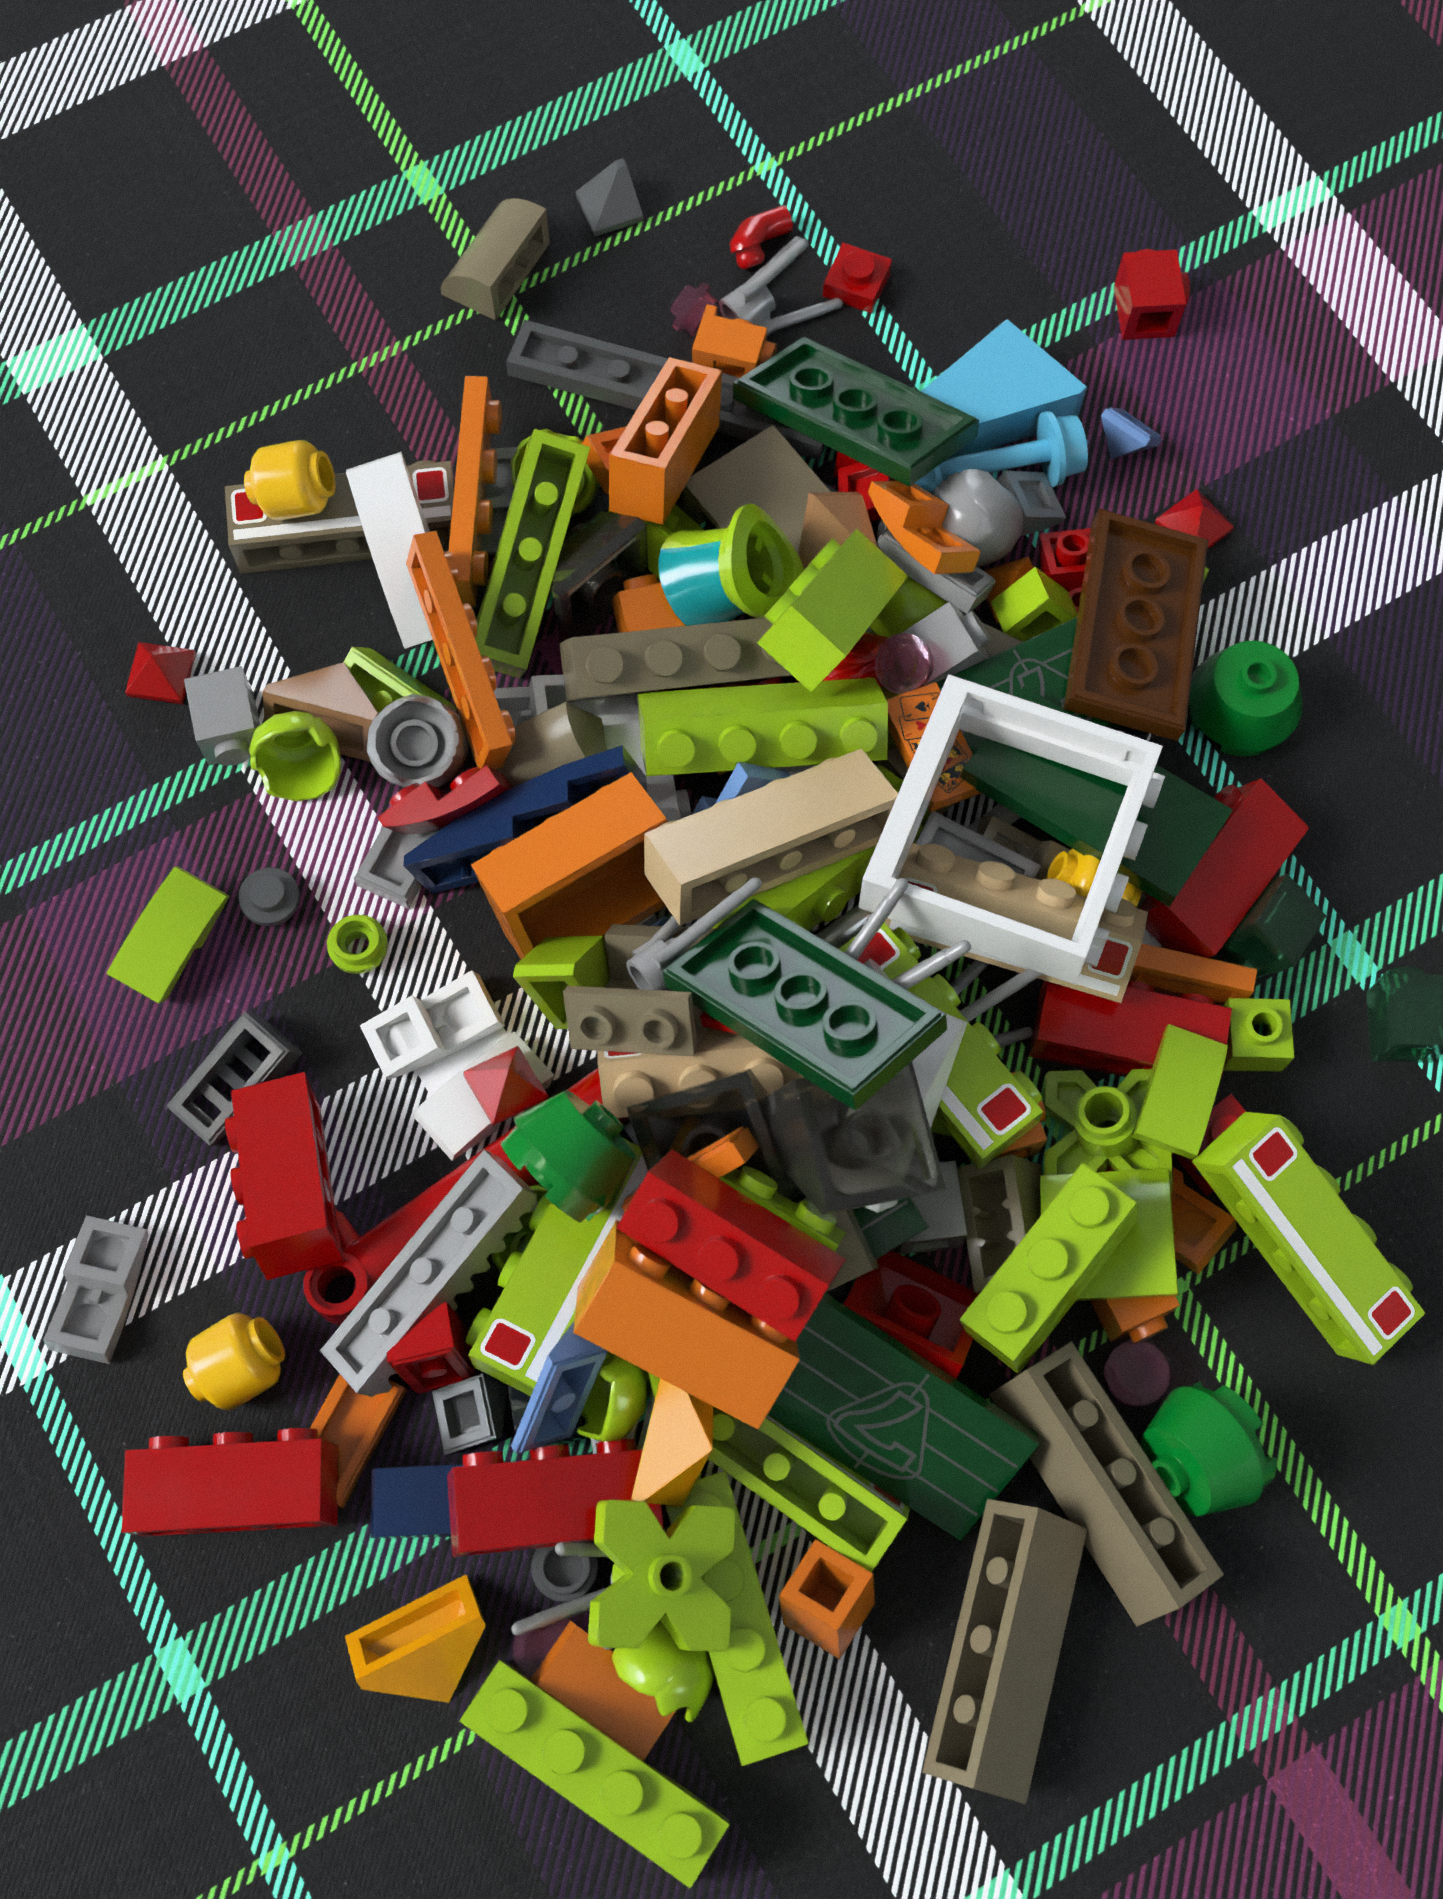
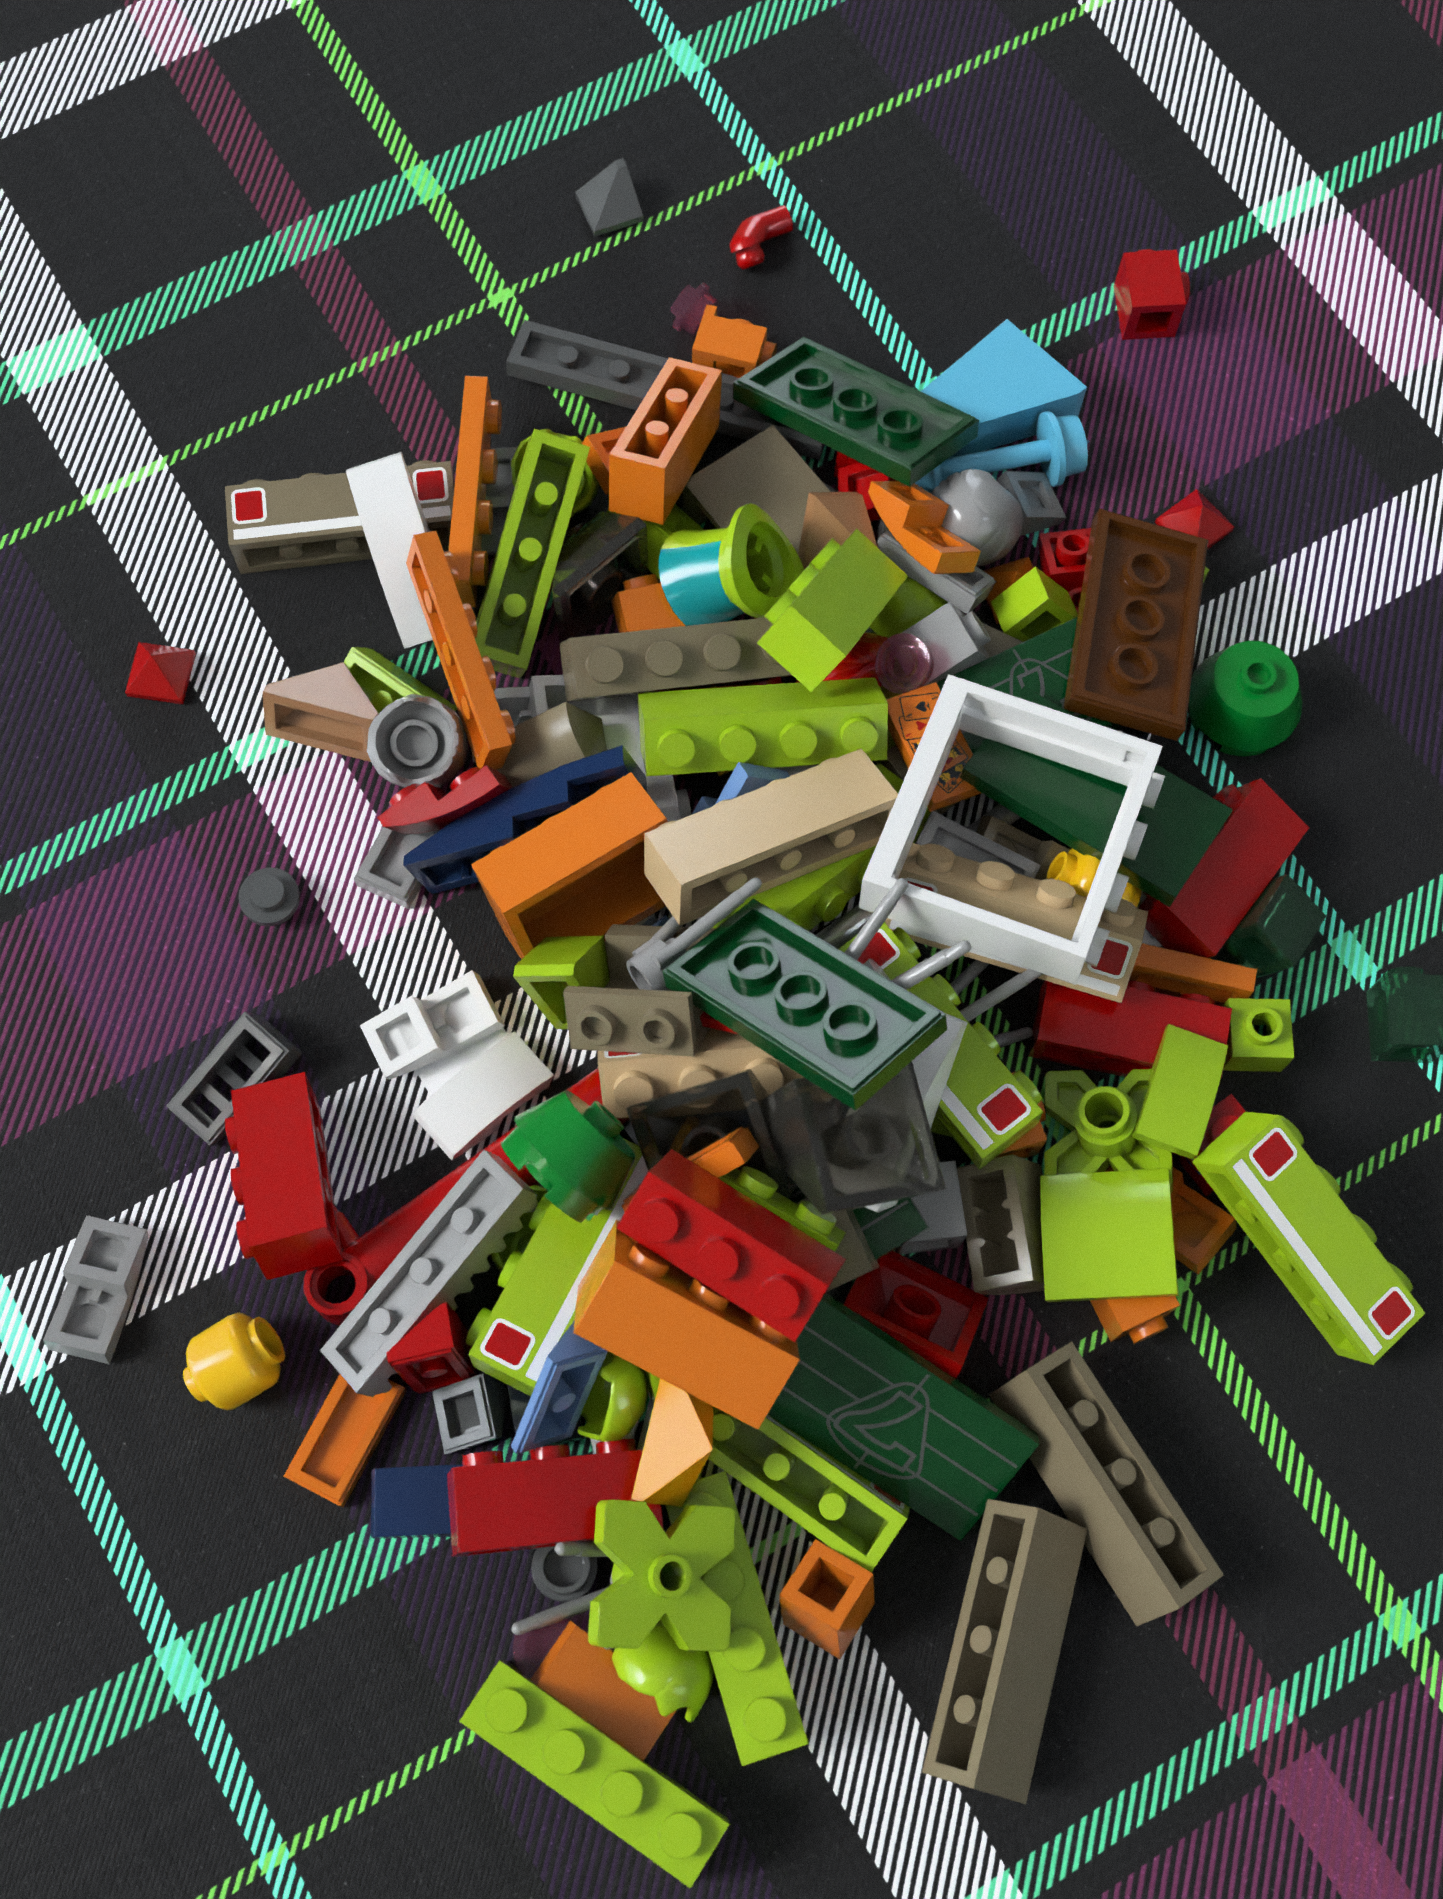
(167, 934): lime slope -> none
(223, 715): light grey brick -> none
(230, 1484): red brick -> none
(290, 480): yellow head -> none
(296, 756): lime hair -> none
(353, 928): lime plate -> none
(421, 1645): light orange slope -> none
(499, 257): dark tan brick -> none
(505, 1085): red slope -> none
(755, 302): light grey plant -> none
(857, 277): red plate -> none
(1050, 1268): lime brick -> none
(1126, 433): medium blue slope -> none
(1137, 1373): clear pink plate -> none
(1208, 1450): green cone -> none

